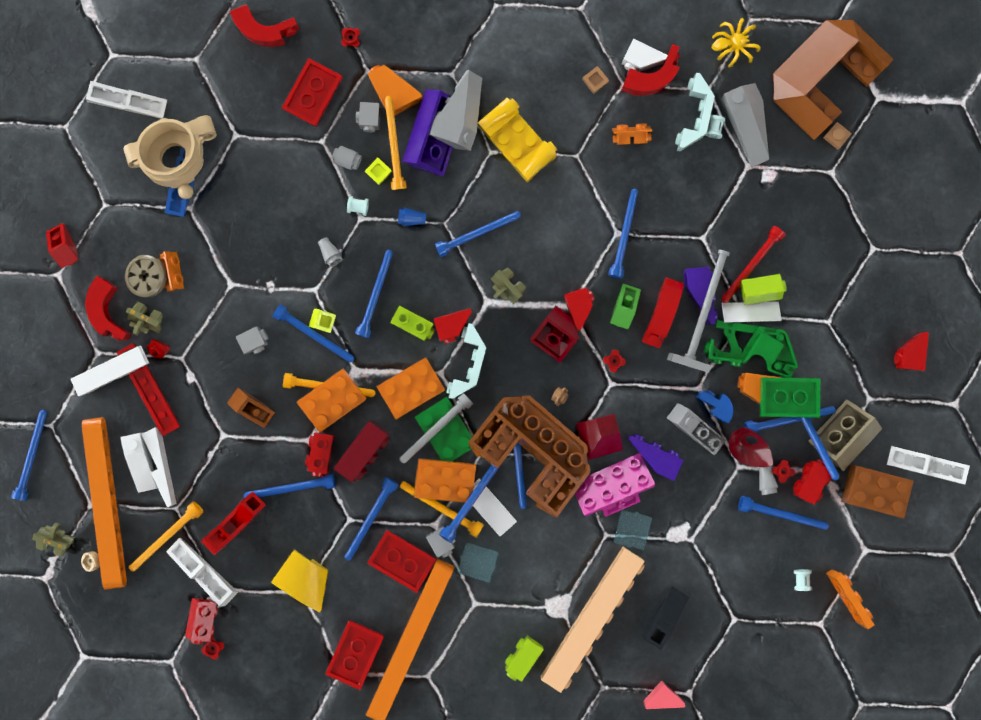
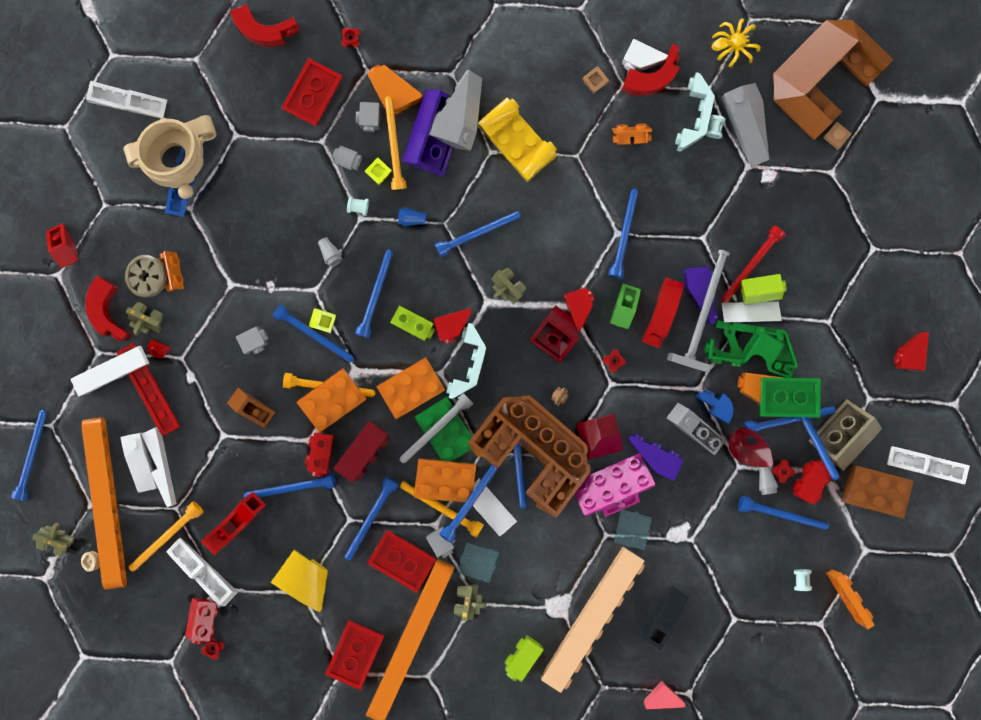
(472, 602): none -> olive hips

